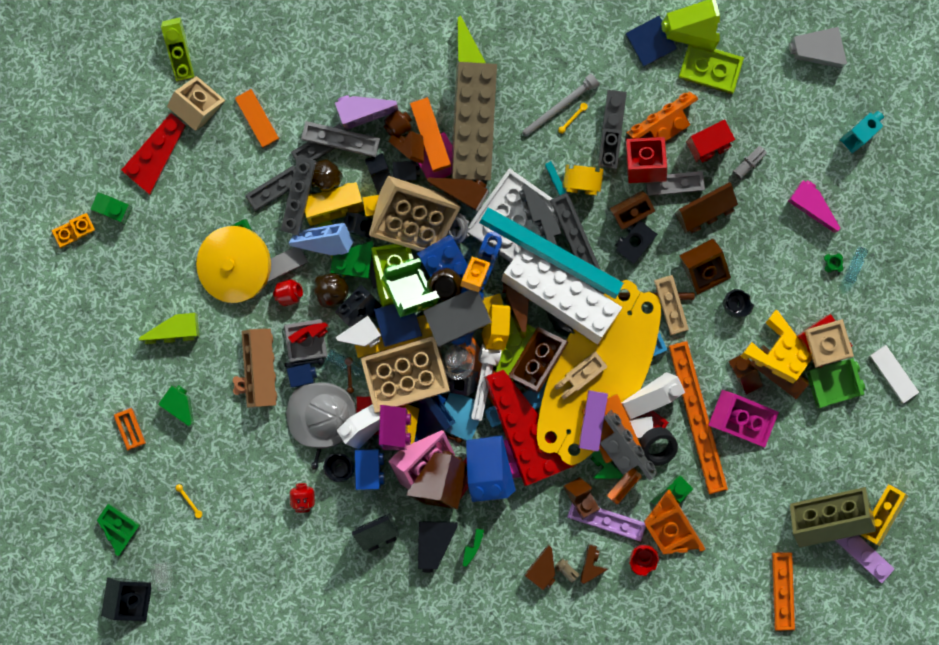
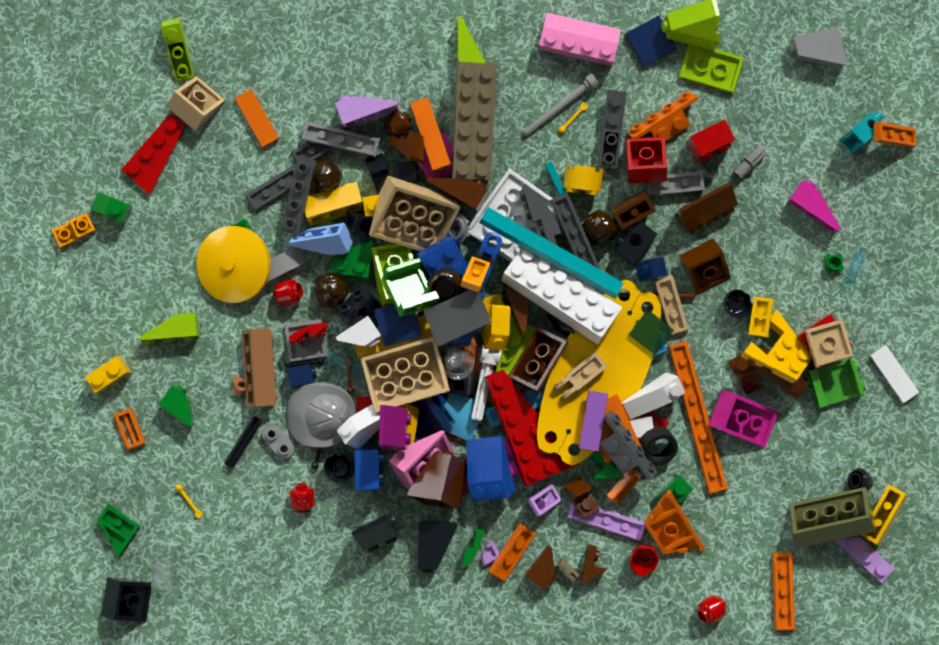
(108, 374): none -> yellow brick
(243, 441): none -> black axle
(278, 441): none -> light grey plate
(490, 553): none -> lavender tile
(512, 552): none -> orange tile
(544, 500): none -> lavender slope
(579, 39): none -> bright pink slope
(599, 227): none -> dark brown hair
(651, 269): none -> dark blue brick
(651, 332): none -> clear green piece
(711, 609): none -> red head
(761, 317): none -> yellow hinge
(860, 478): none -> black cone
(894, 134): none -> orange tile

